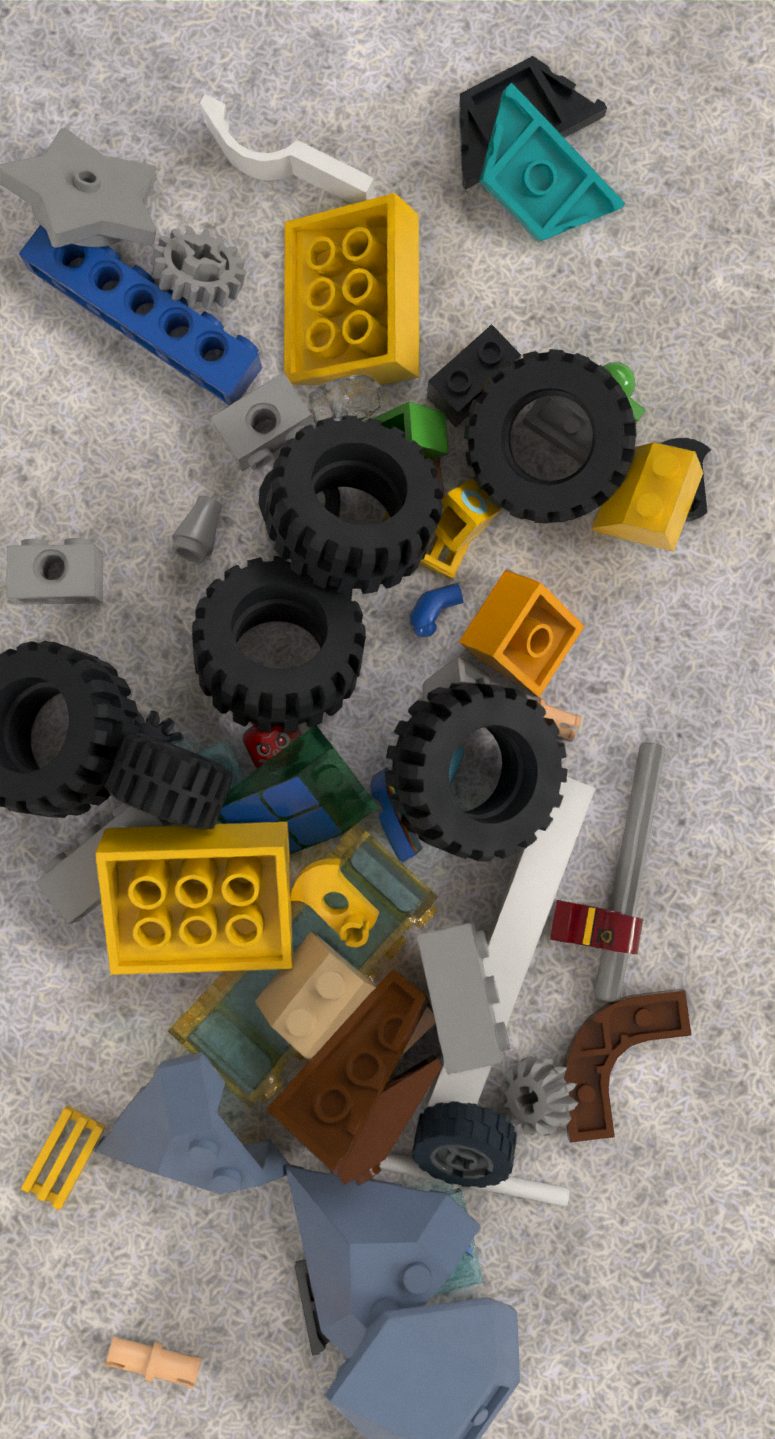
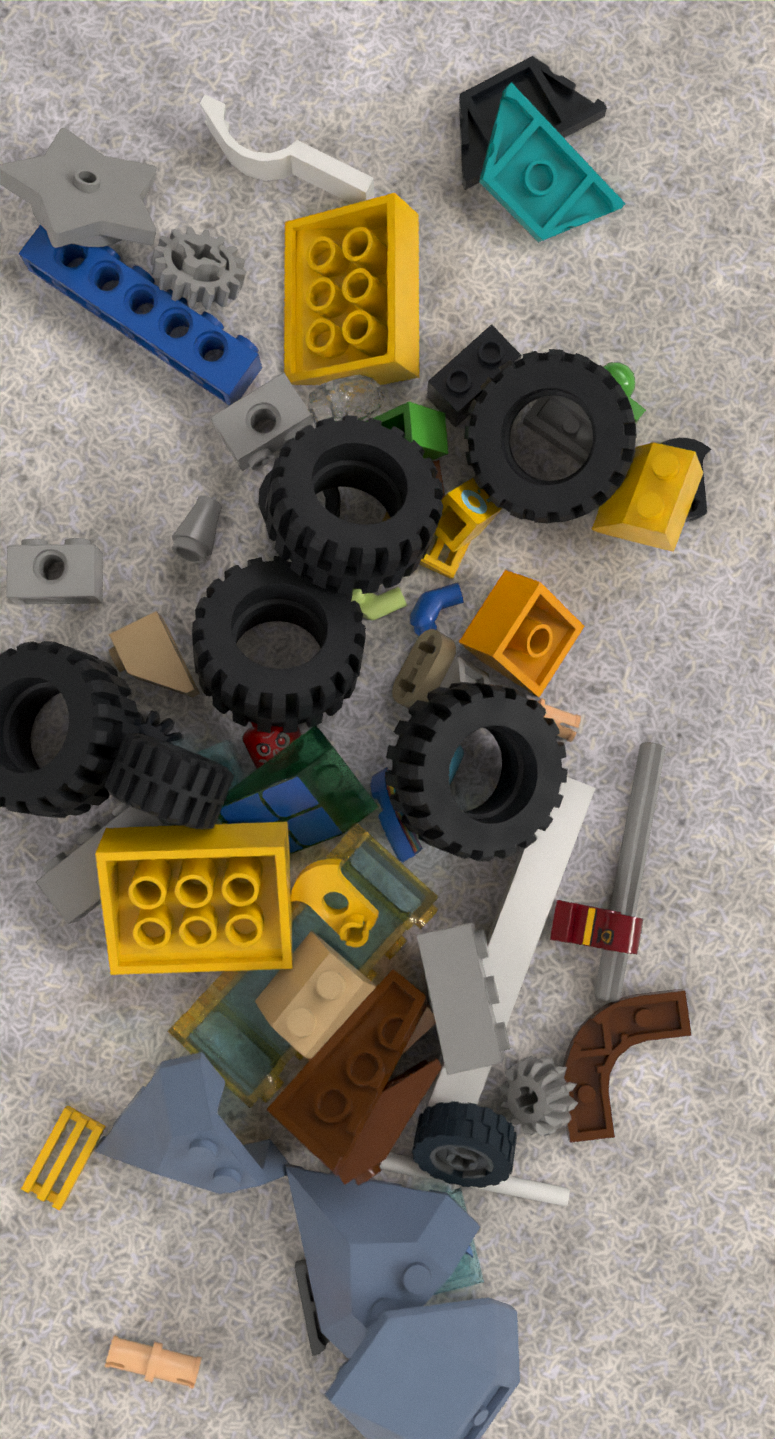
(152, 655): none -> tan slope
(377, 606): none -> yellowish green arm
(424, 668): none -> dark tan beam

